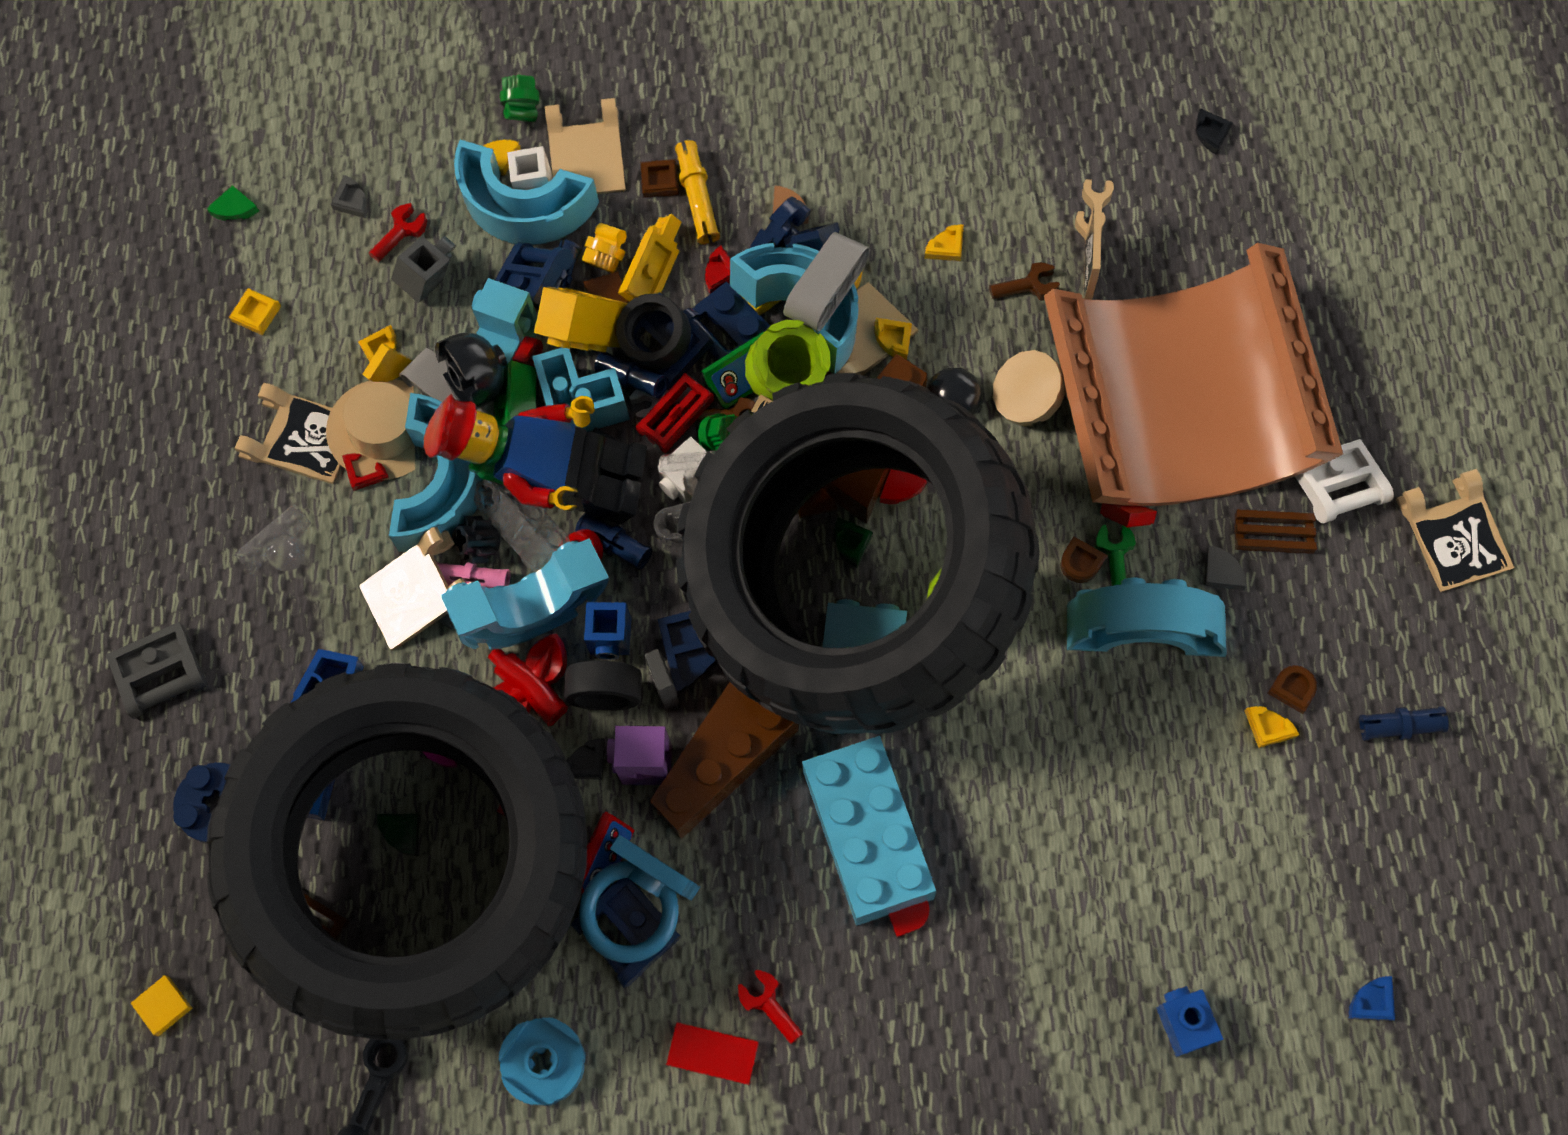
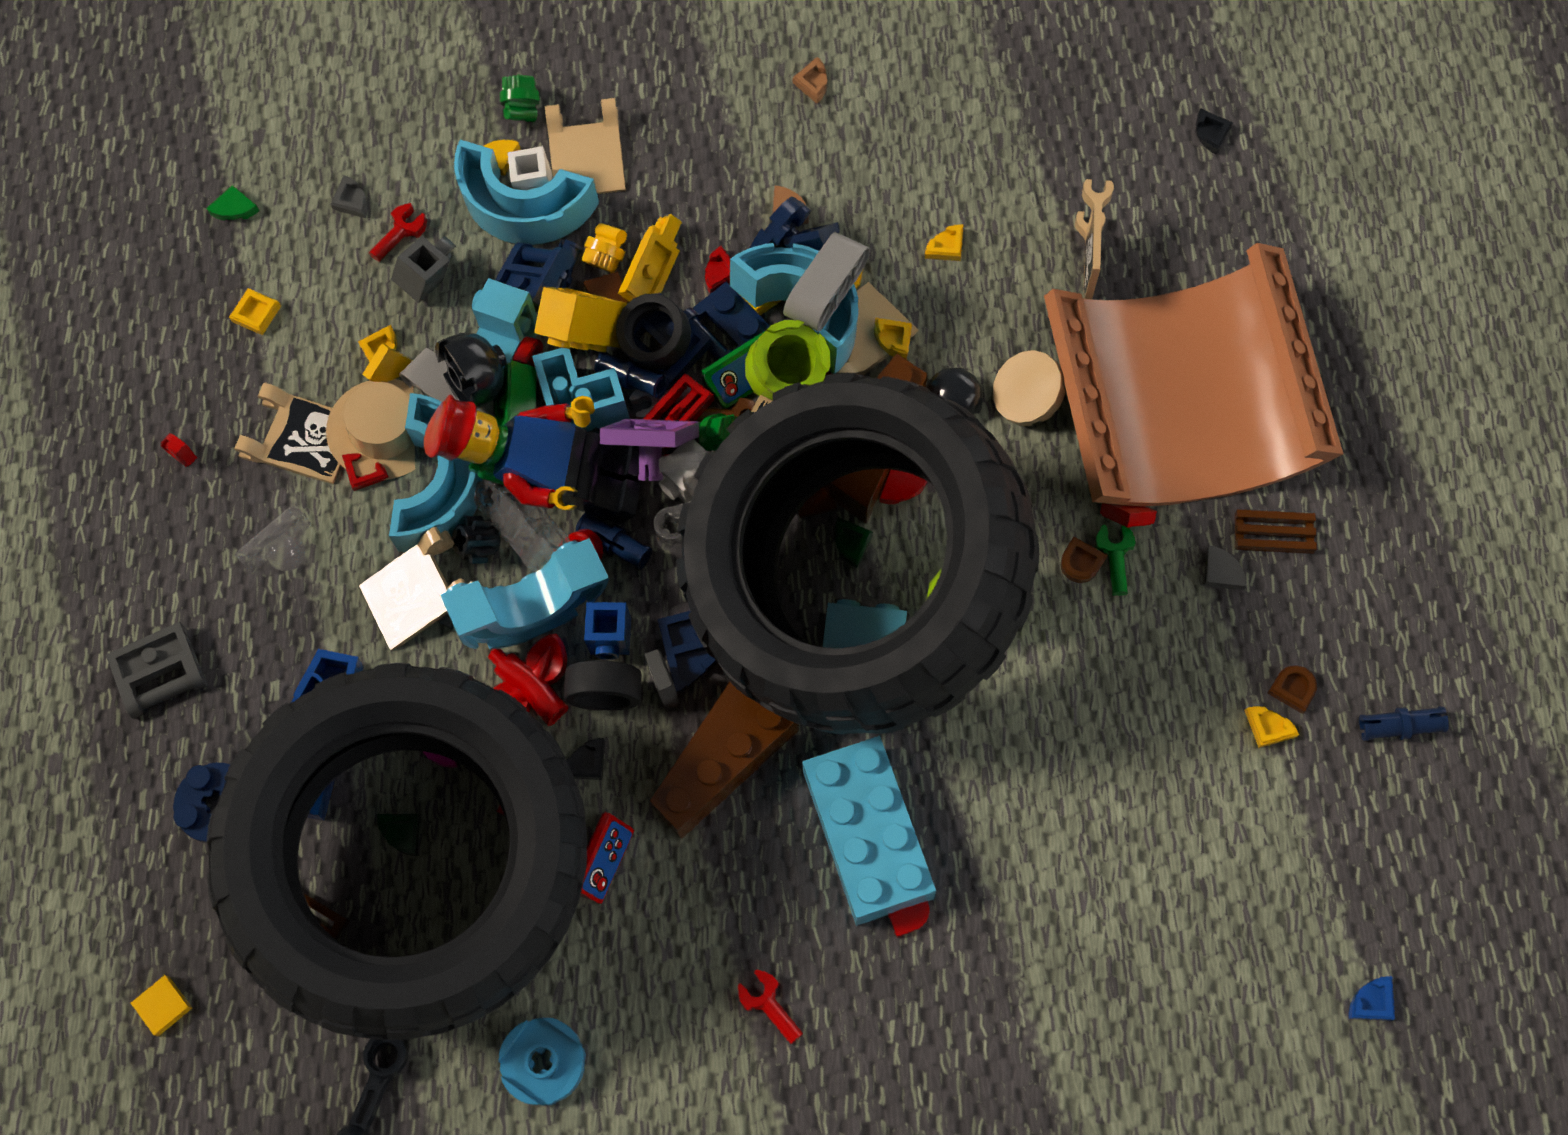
(178, 450): none -> red tile
(470, 572): bright pink pin -> none
(635, 919): dark blue plate -> none
(640, 754): medium lavender brick -> none
(650, 437): none -> medium lavender tile
(652, 876): dark azure tile -> none
(659, 178): reddish brown tile -> none
(694, 180): yellow pin -> none
(712, 1053): red tile -> none
(812, 80): none -> medium nougat tile
(1028, 284): reddish brown bar -> none
(1147, 613): medium azure brick -> none
(1188, 1021): blue brick -> none
(1346, 470): white plate -> none
(1458, 536): flag -> none

